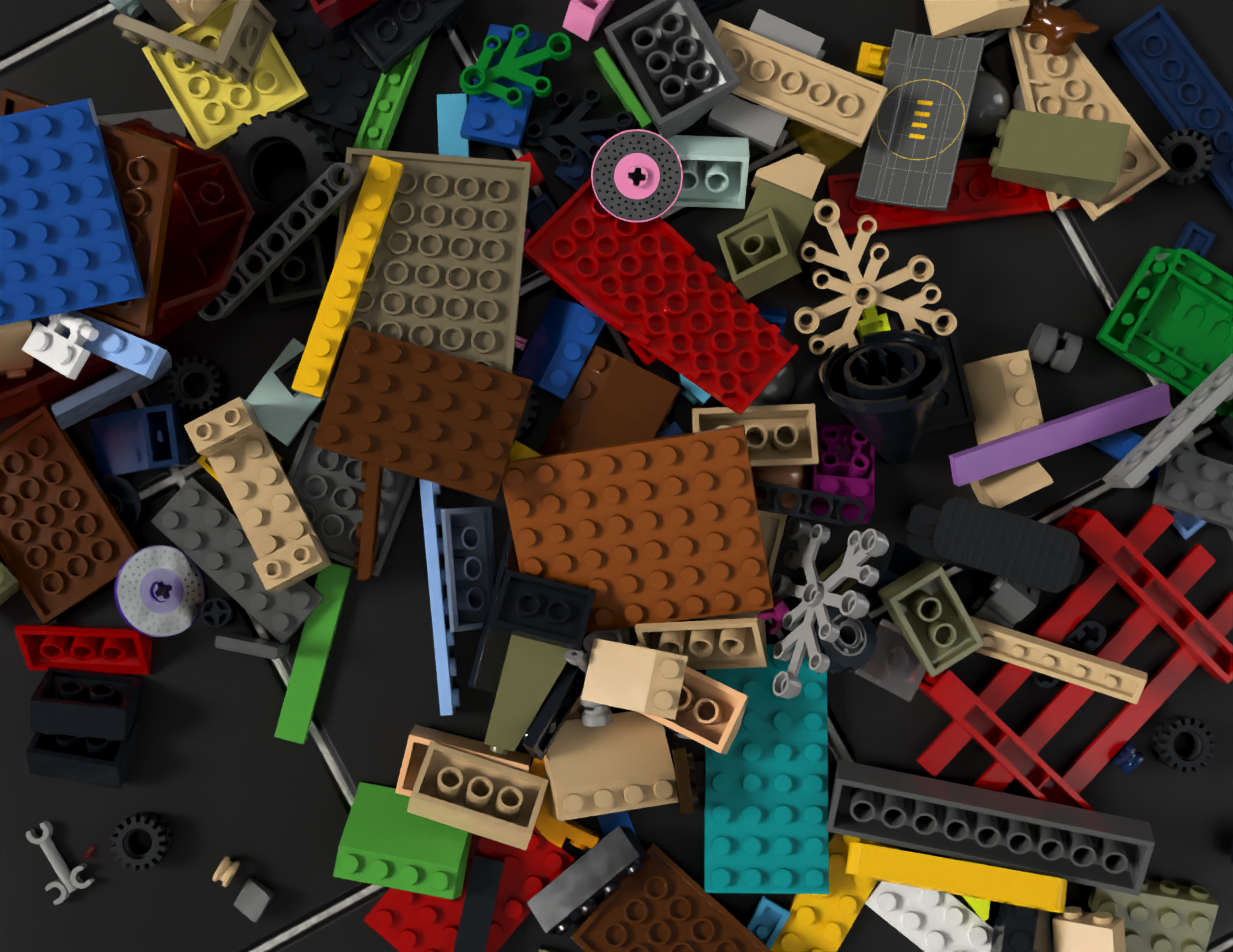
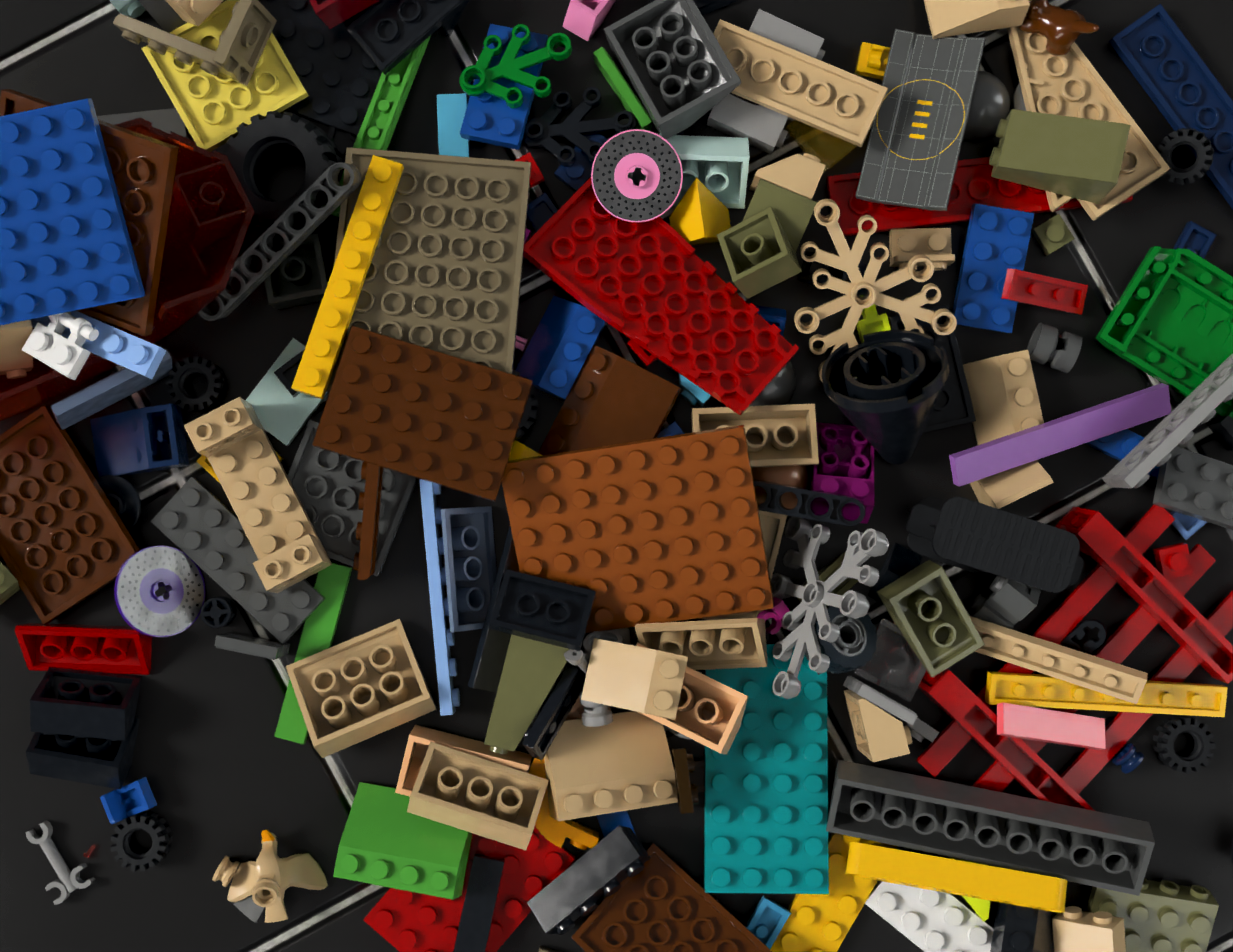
(128, 801): none -> blue bracket
(272, 876): none -> tan animal
(360, 688): none -> tan slope
(700, 215): none -> yellow slope
(875, 731): none -> tan slope
(880, 700): none -> light grey tile
(921, 730): none -> light grey plate
(931, 242): none -> tan bracket
(994, 242): none -> blue plate
(1044, 291): none -> red plate
(1050, 726): none -> coral tile
(1052, 234): none -> olive plate
(1156, 697): none -> yellow plate
(1173, 560): none -> red plate

